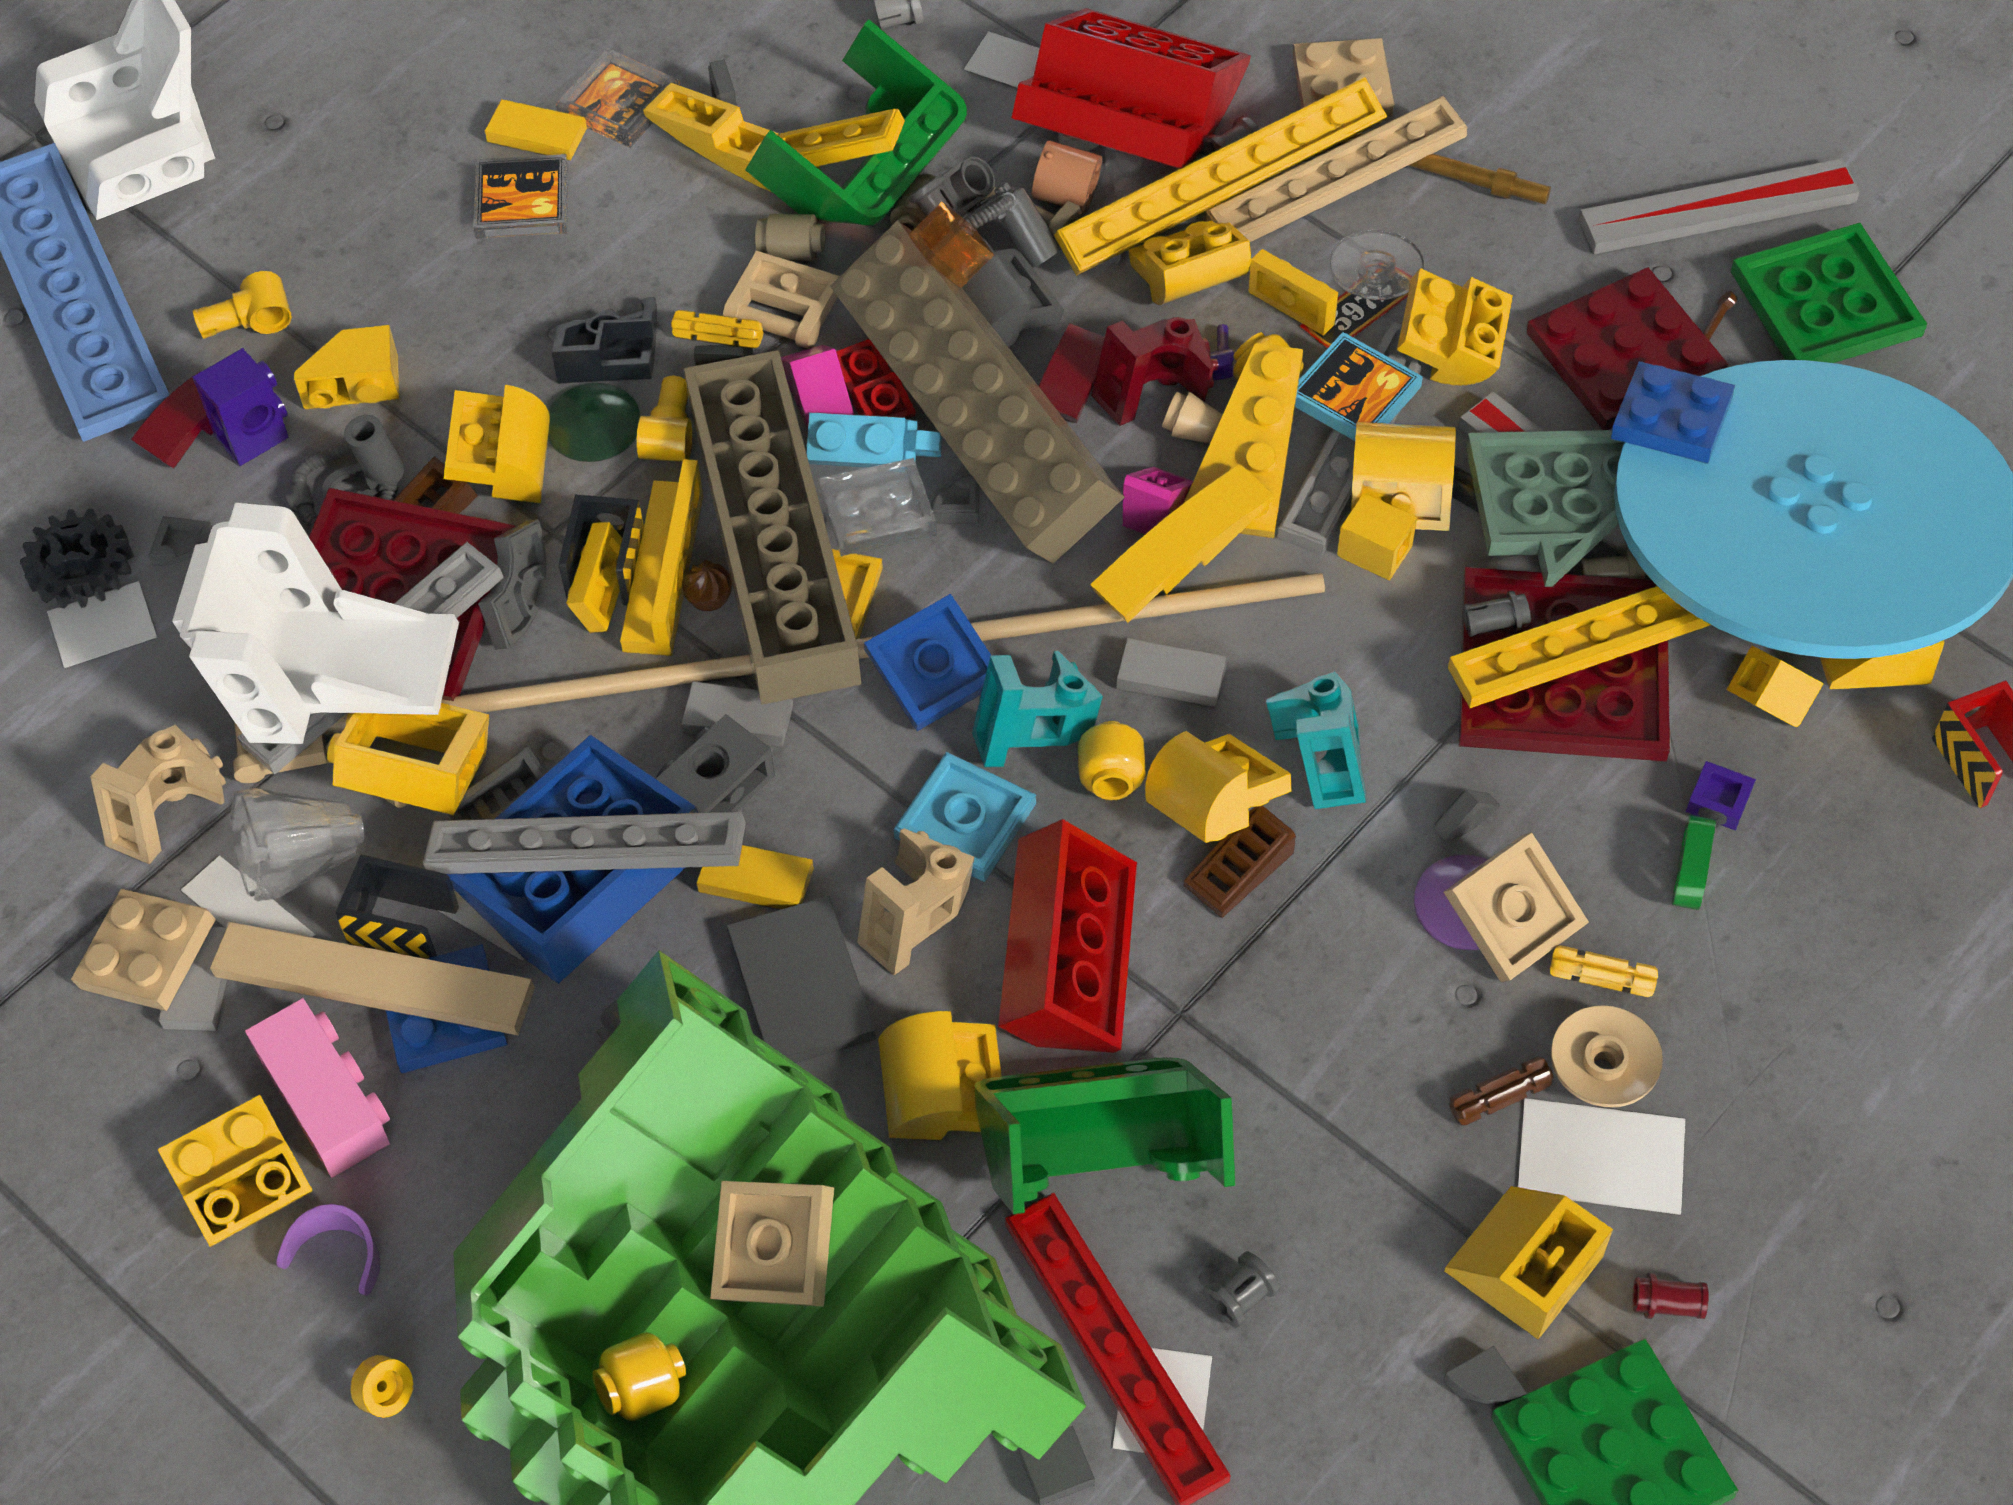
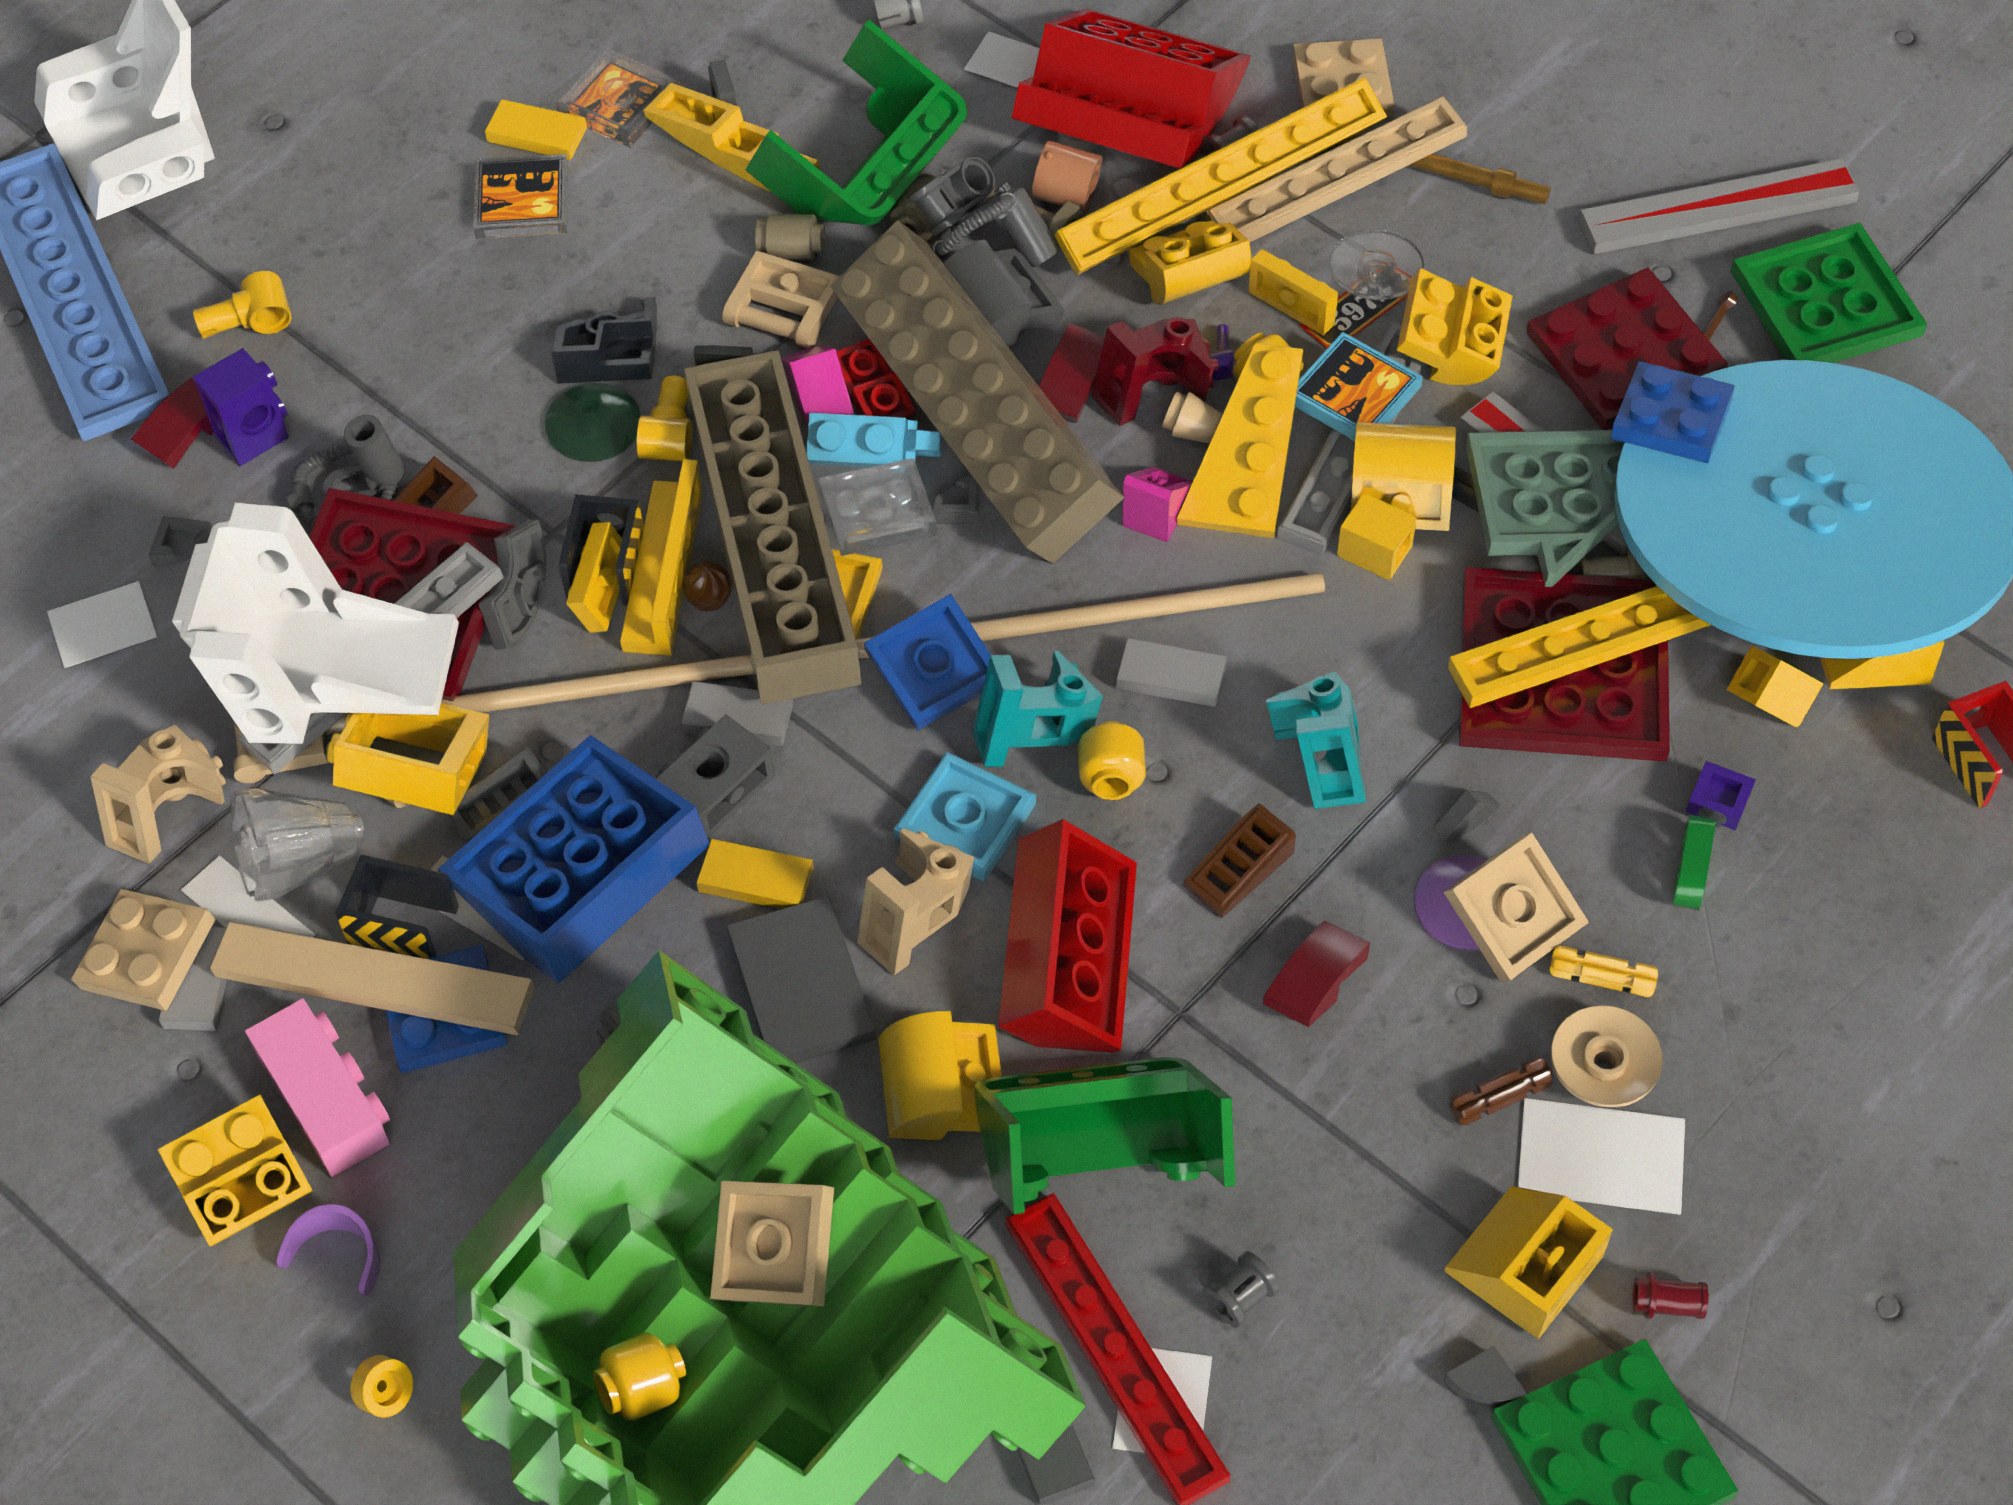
(76, 558): black gear -> none
(351, 369): yellow slope -> none
(499, 442): yellow brick -> none
(585, 843): light grey tile -> none
(717, 329): yellow axle -> none
(847, 137): yellow tile -> none
(951, 245): clear orange brick -> none
(1182, 541): yellow slope -> none
(1212, 784): yellow brick -> none
(1314, 972): none -> dark red slope
(1497, 614): dark grey pin -> none

